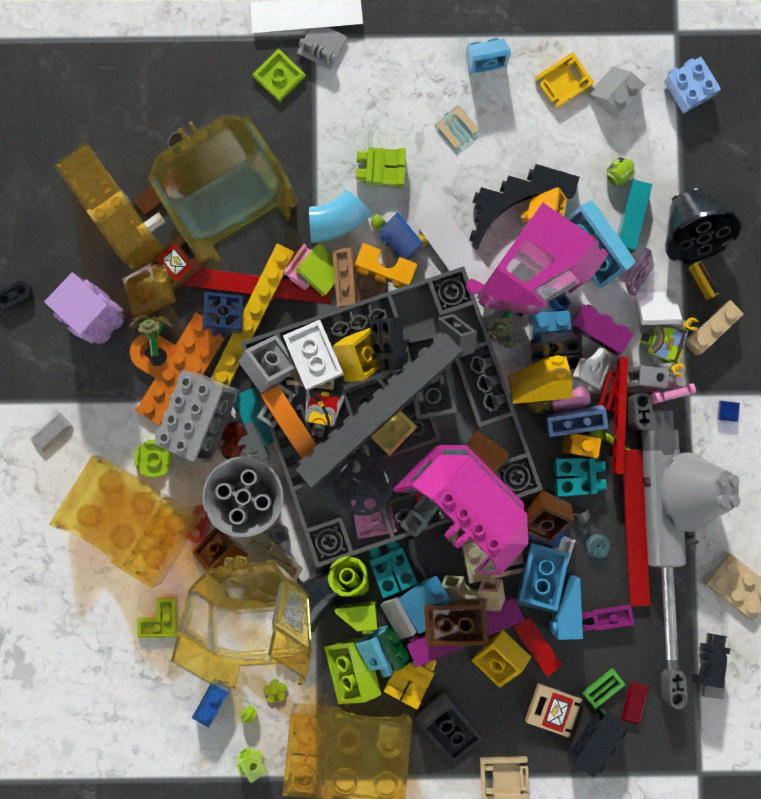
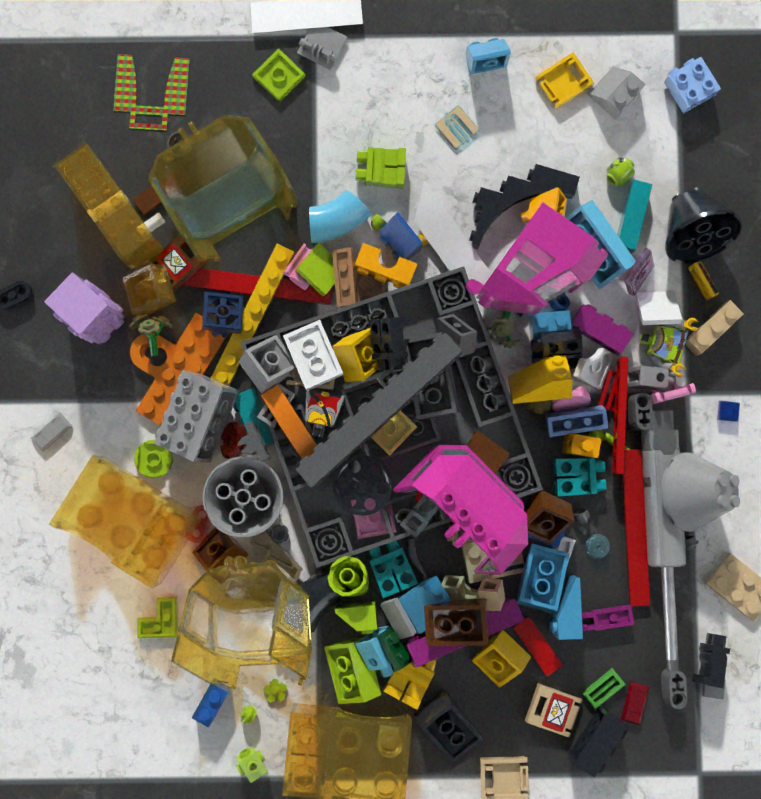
(175, 93): none -> piece

